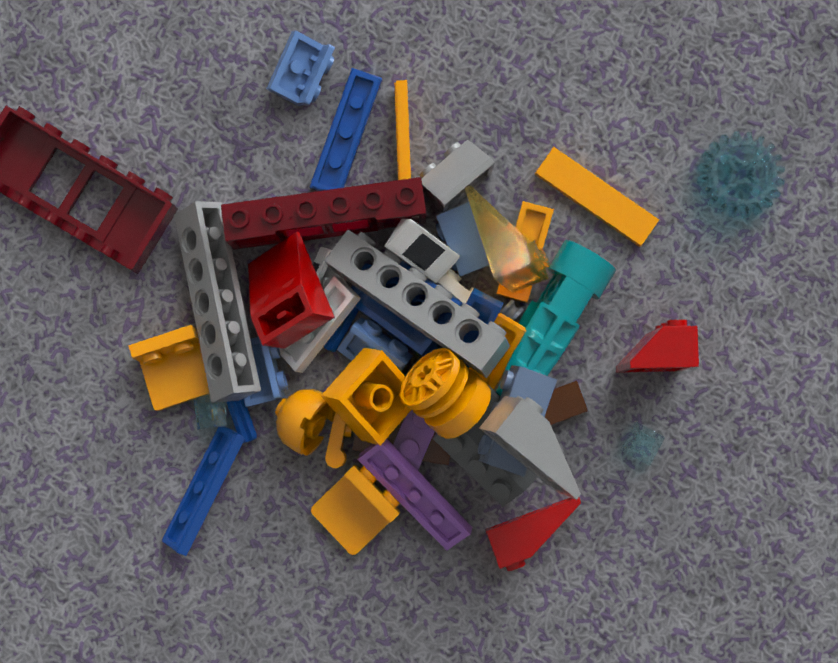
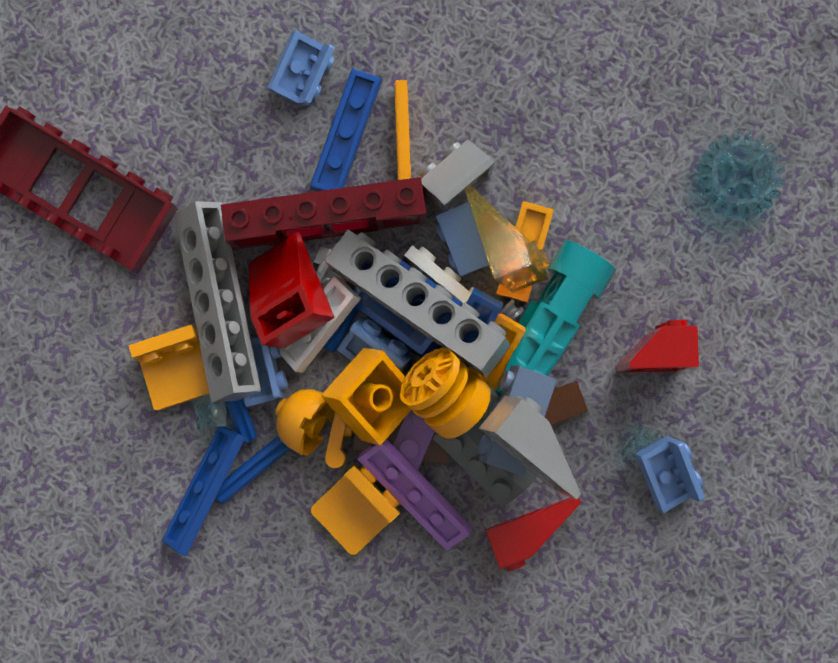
(251, 469): none -> blue axle
(421, 250): slope -> none
(596, 197): light orange tile -> none
(670, 473): none -> medium blue bracket

